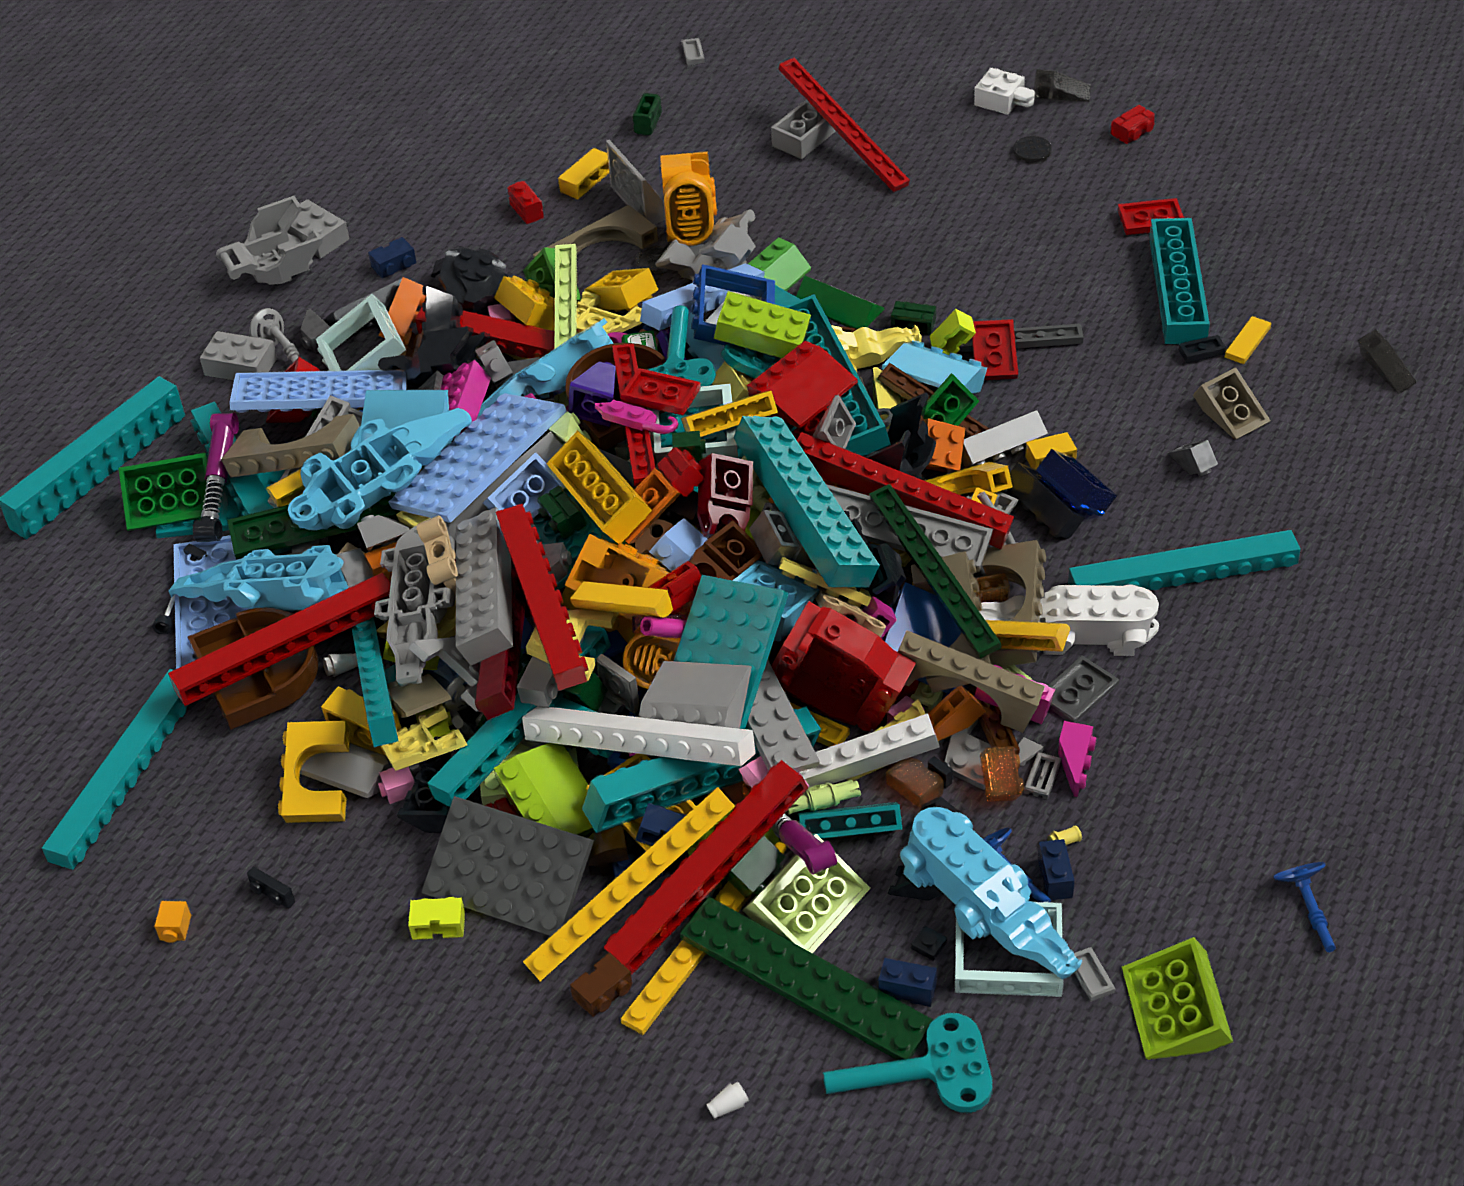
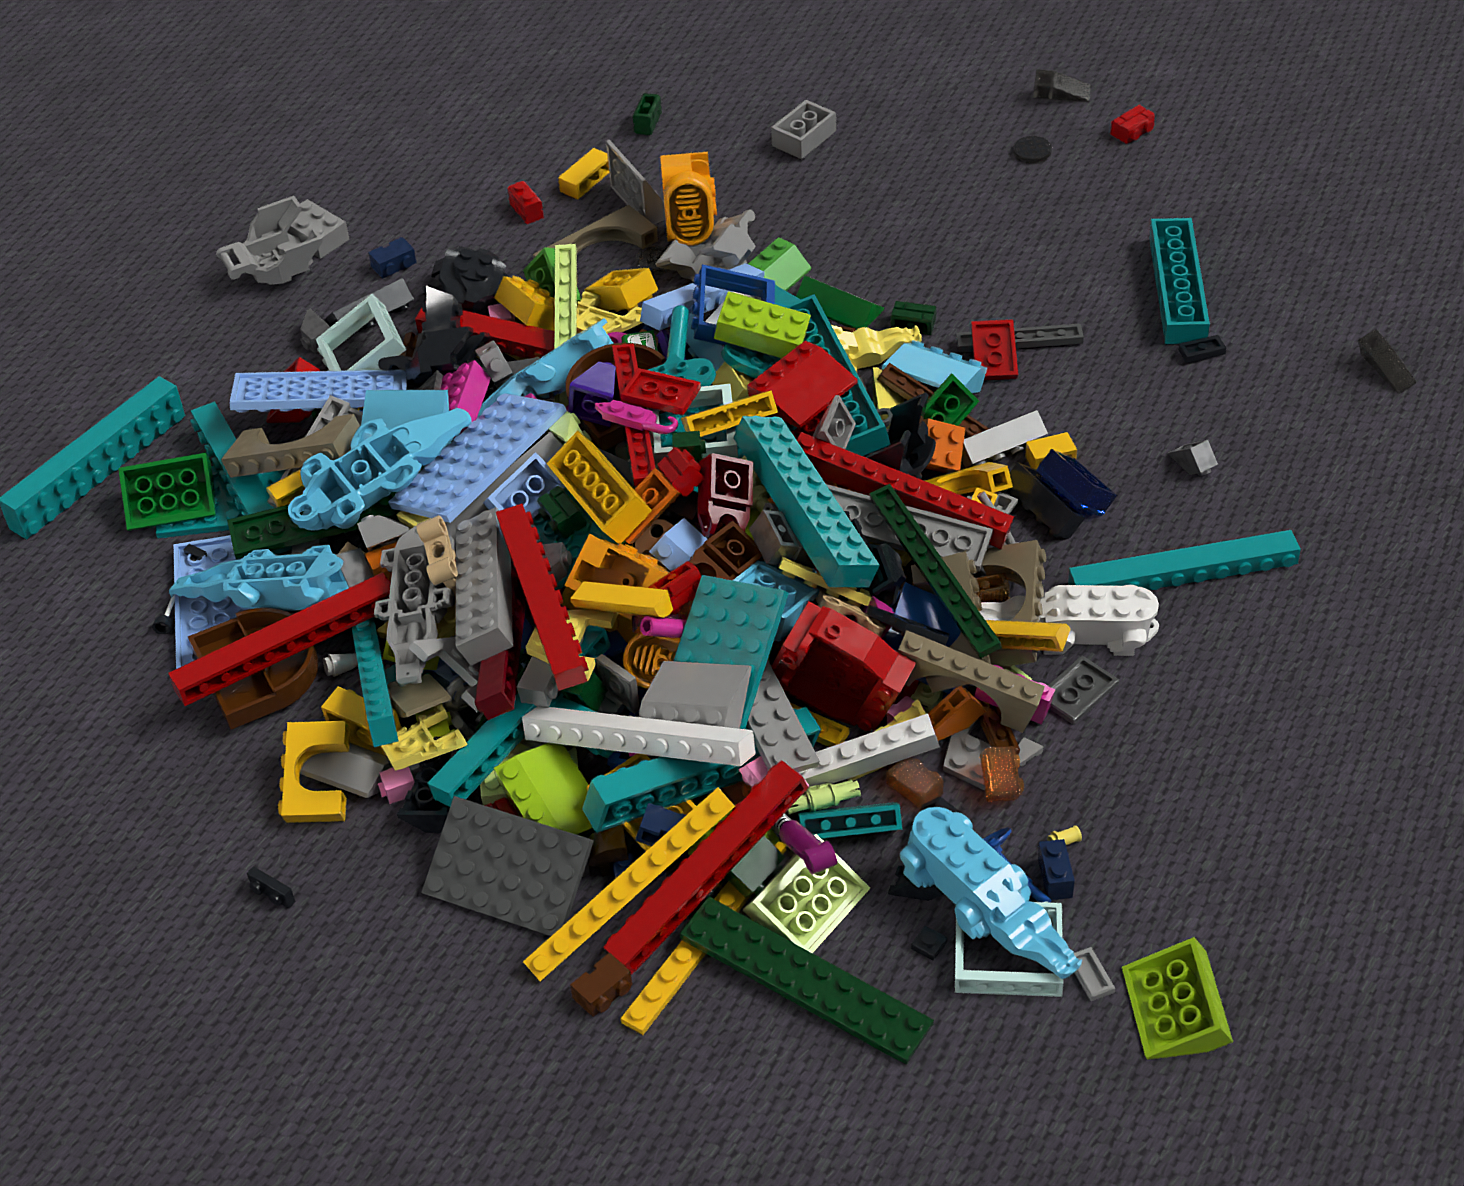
(115, 777): teal brick -> none
(172, 921): light orange brick -> none
(223, 430): piece -> none
(237, 354): light grey brick -> none
(271, 329): light grey dish -> none
(404, 306): orange brick -> none
(436, 917): neon yellow brick -> none
(693, 51): light grey tile -> none
(728, 1100): white cone -> none
(844, 125): red plate -> none
(901, 624): none -> black wing
(908, 981): dark blue brick -> none
(942, 769): black plate -> none
(953, 332): neon yellow brick -> none
(953, 1062): teal piece -> none
(1002, 91): white brick -> none
(1037, 790): light grey tile -> none
(1074, 747): dark pink slope -> none
(1137, 216): red plate -> none
(1231, 404): dark tan slope -> none
(1248, 340): yellow tile -> none
(1301, 877): blue dish -> none

